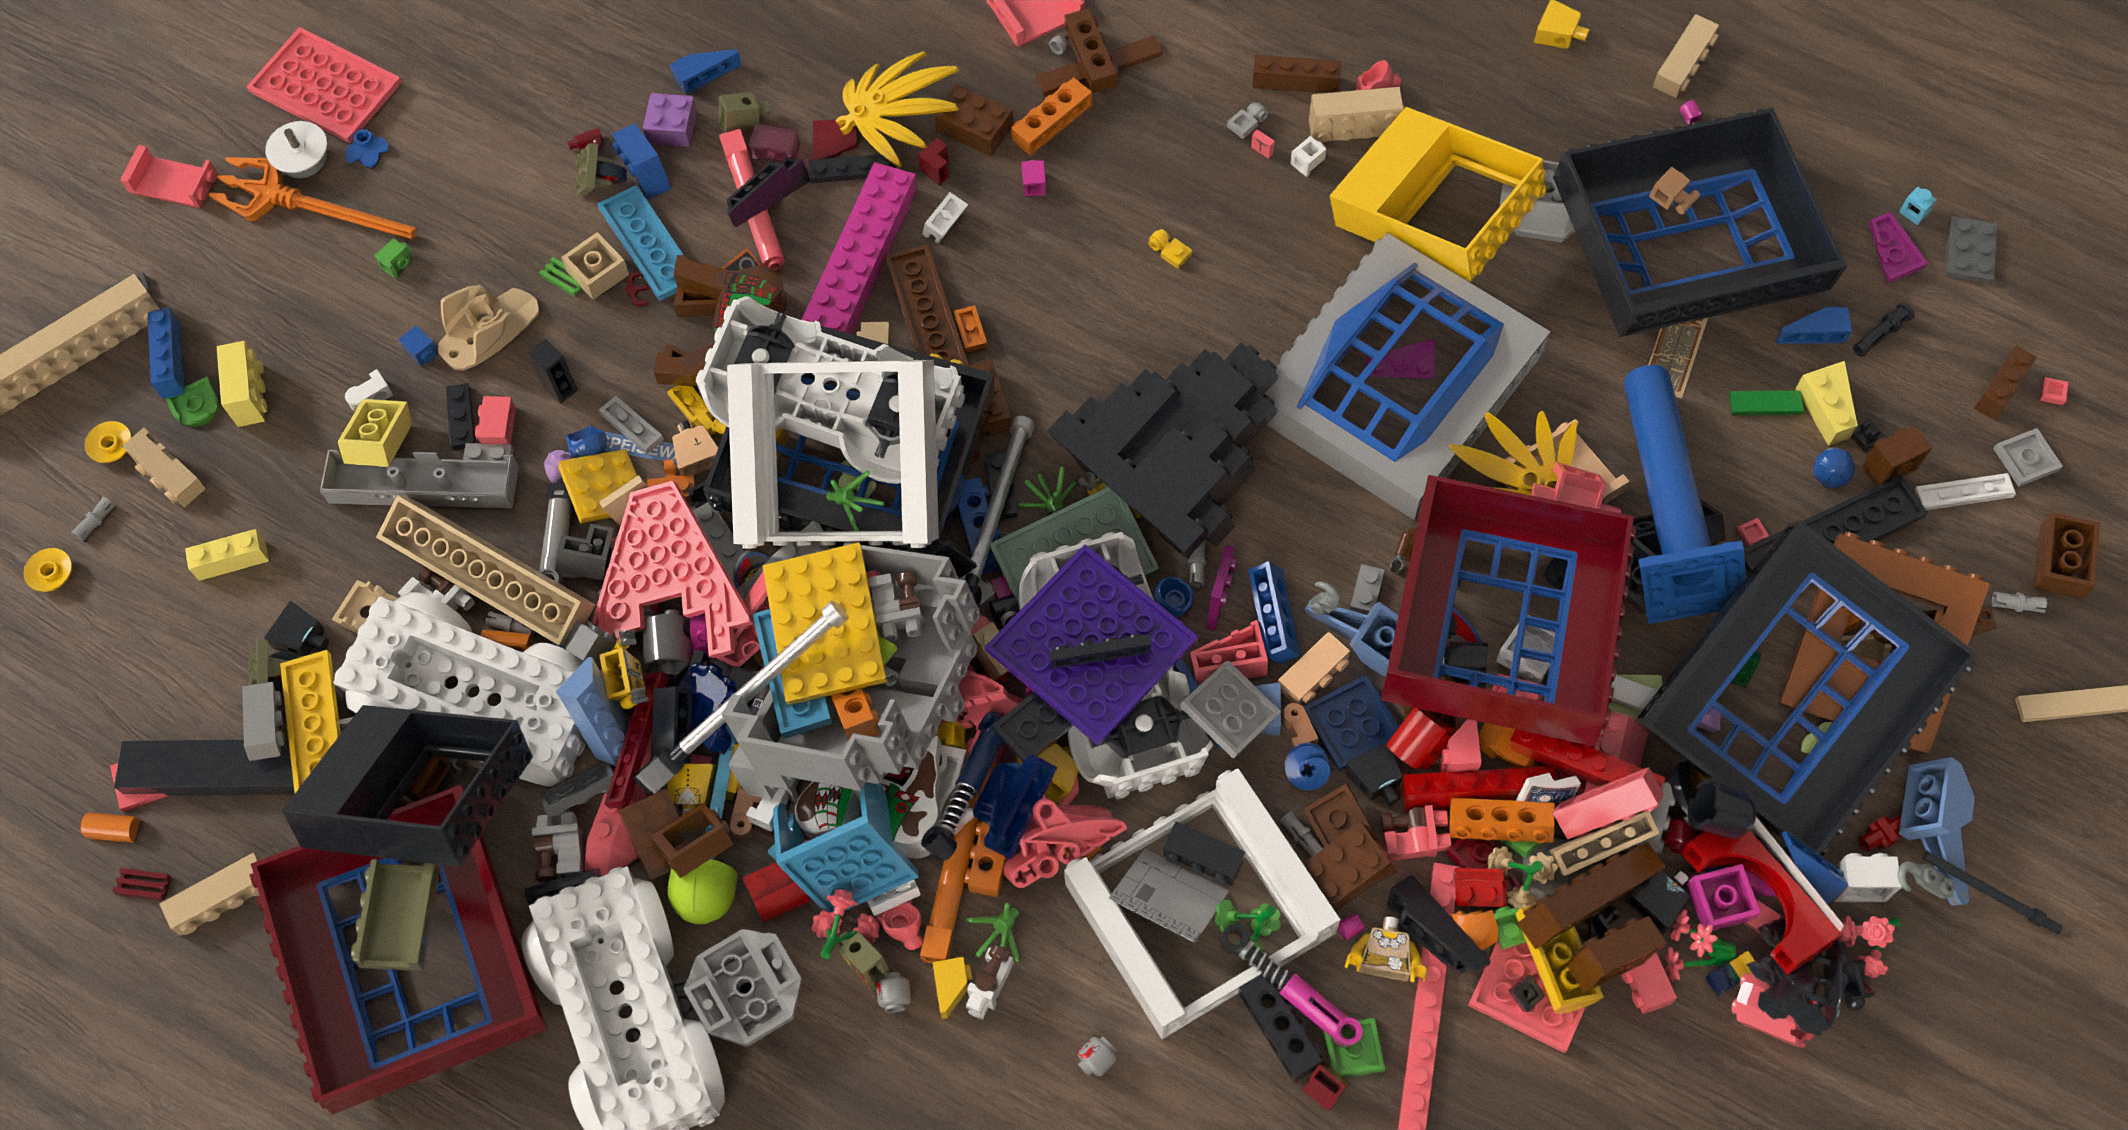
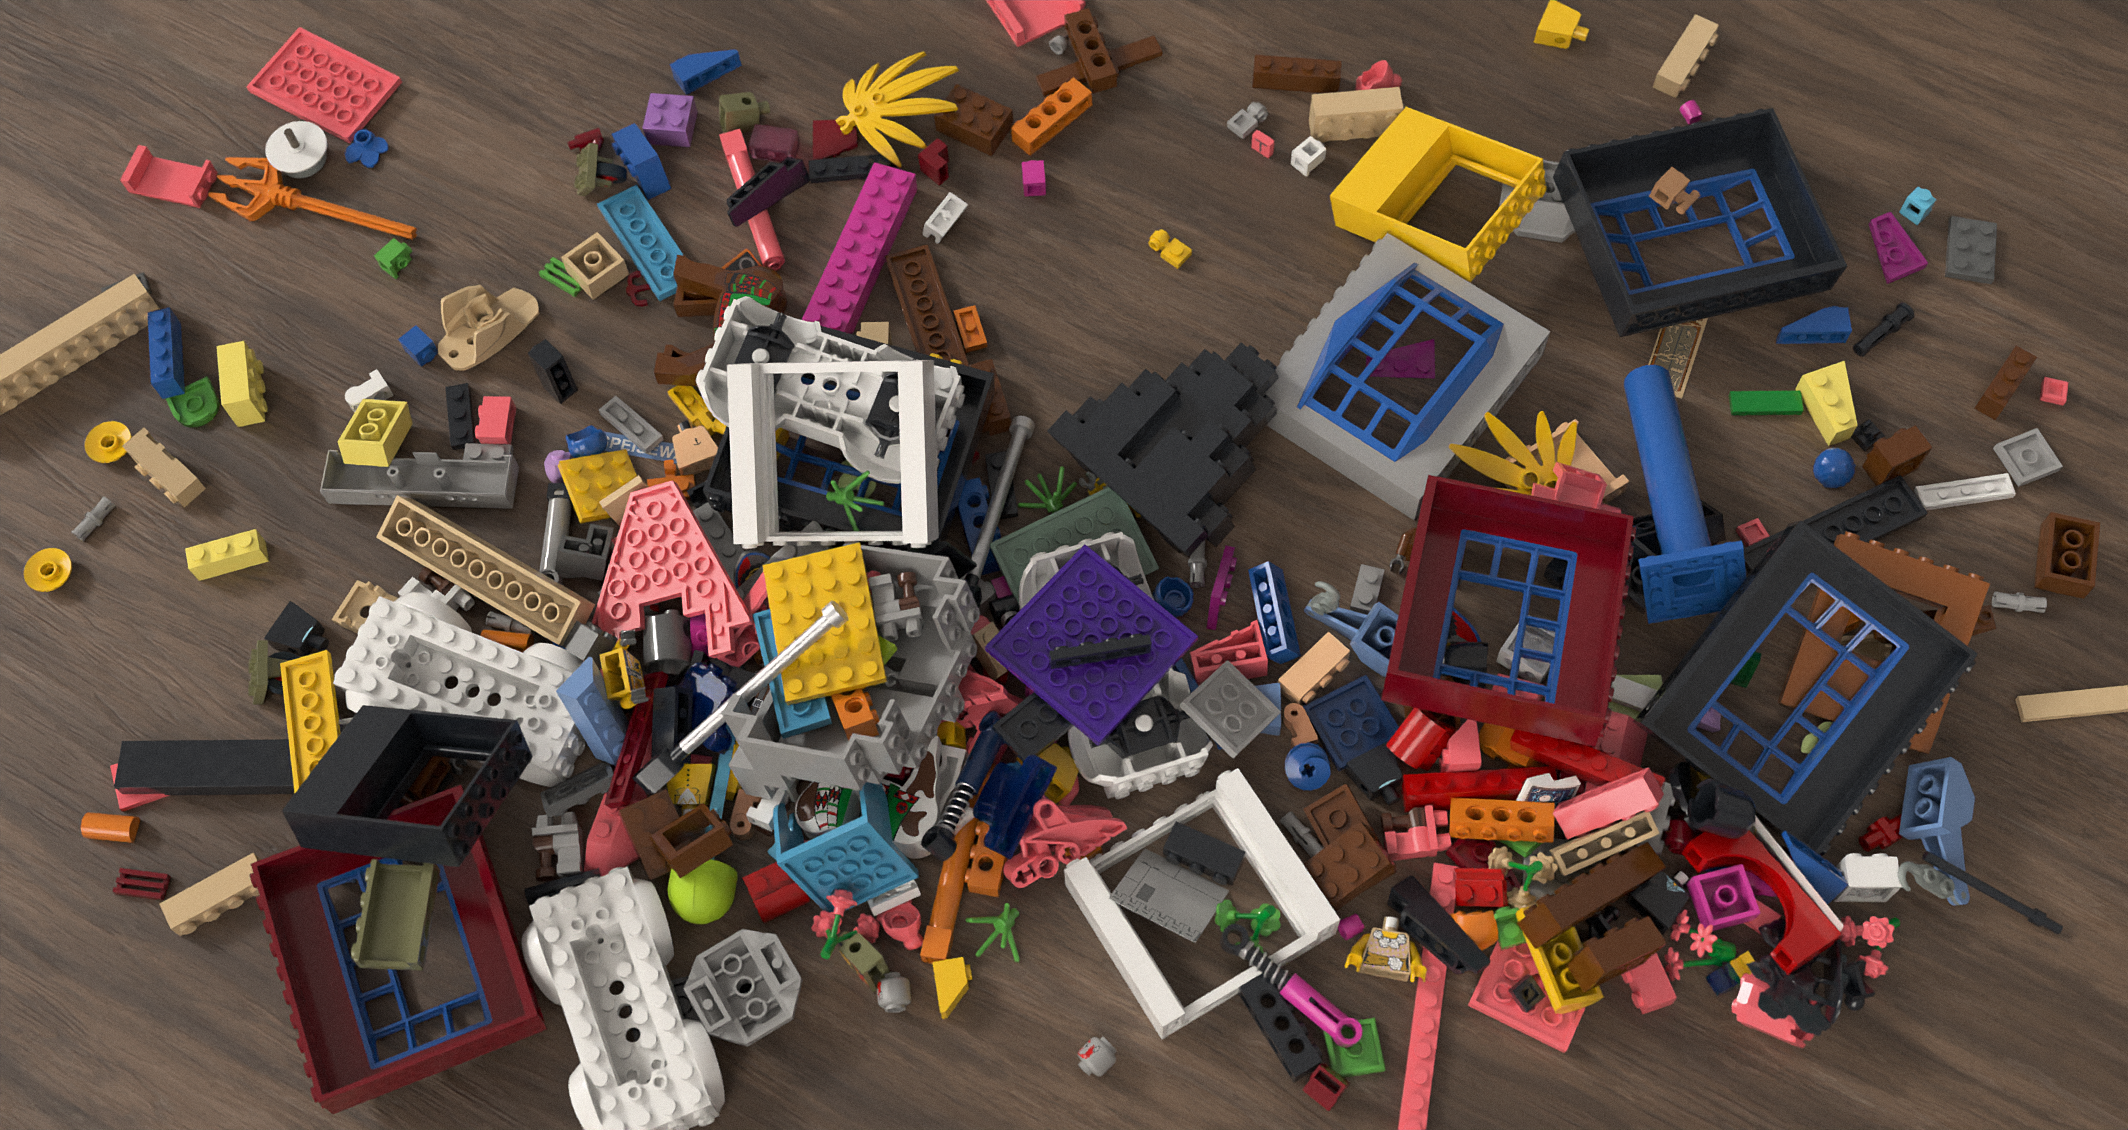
(262, 721): light grey wedge -> none
(989, 982): hips -> none

